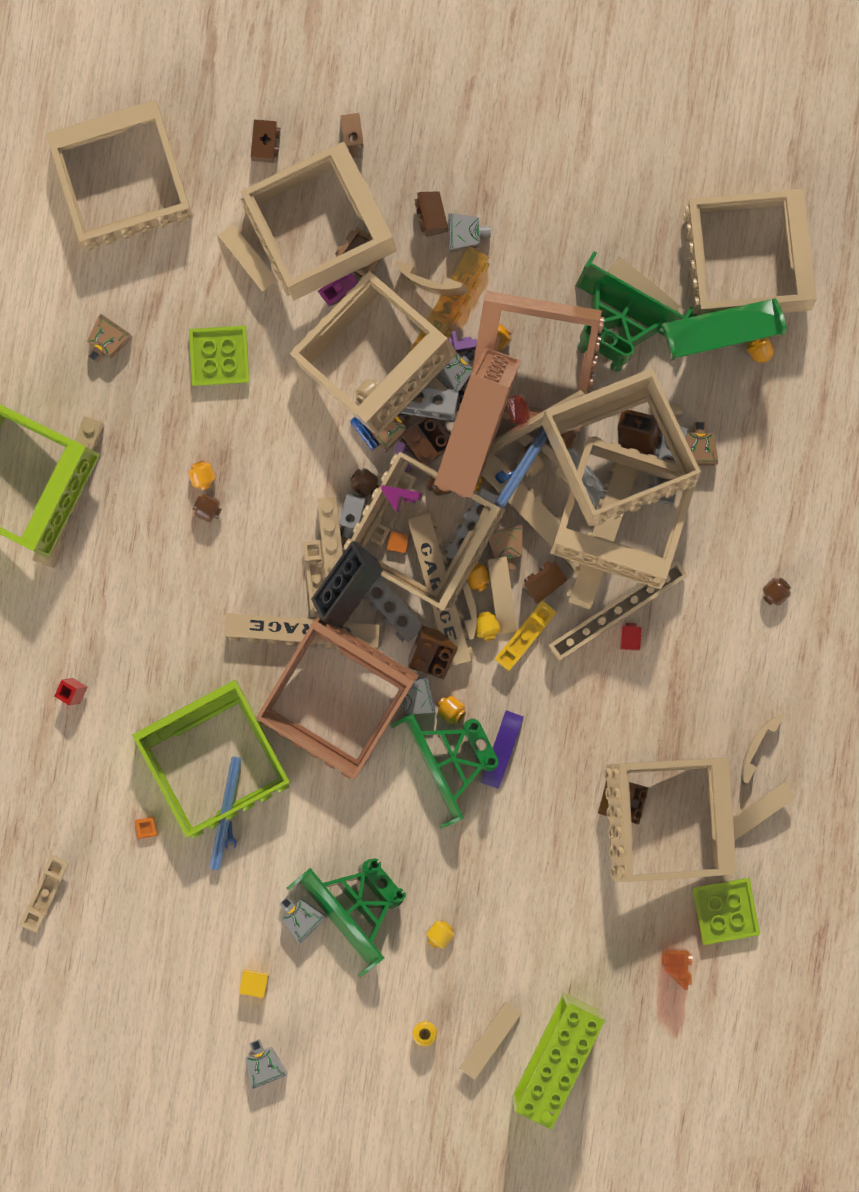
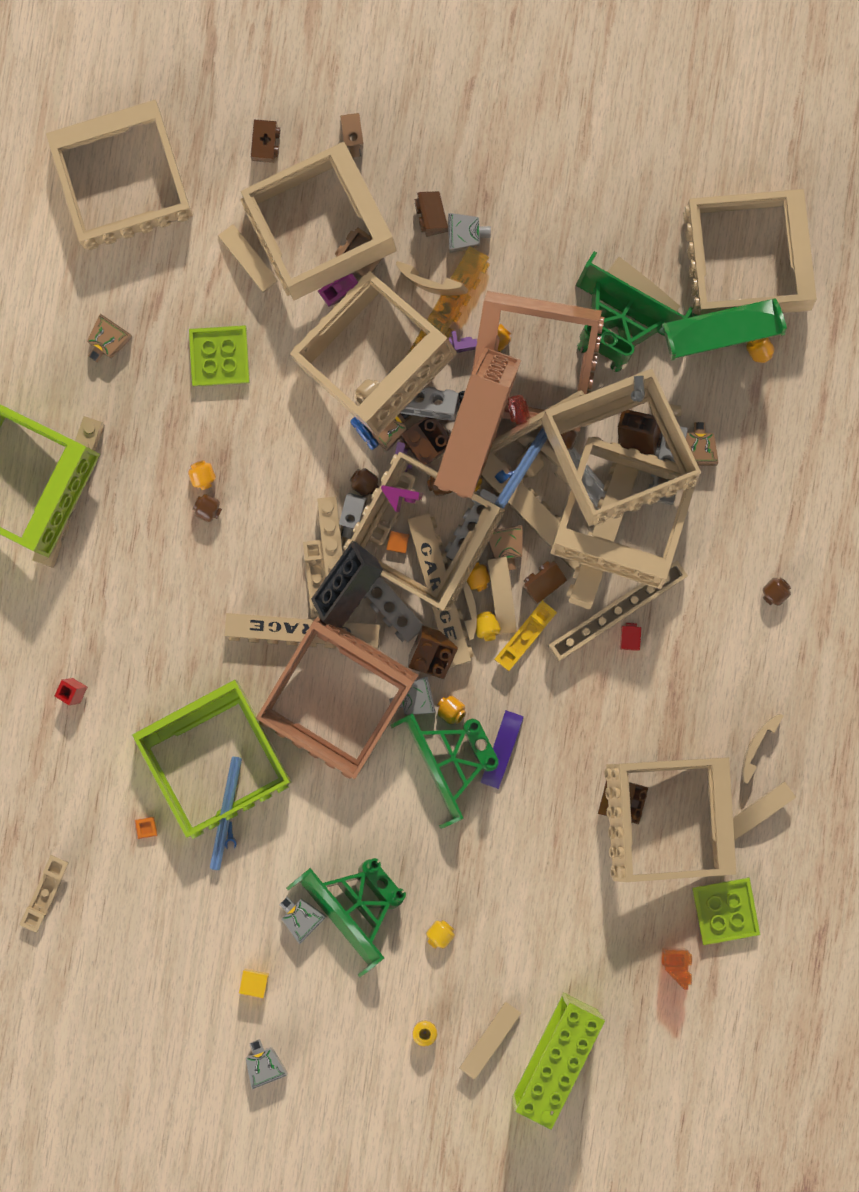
(457, 372): light grey torso -> none
(638, 393): none -> dark grey arm

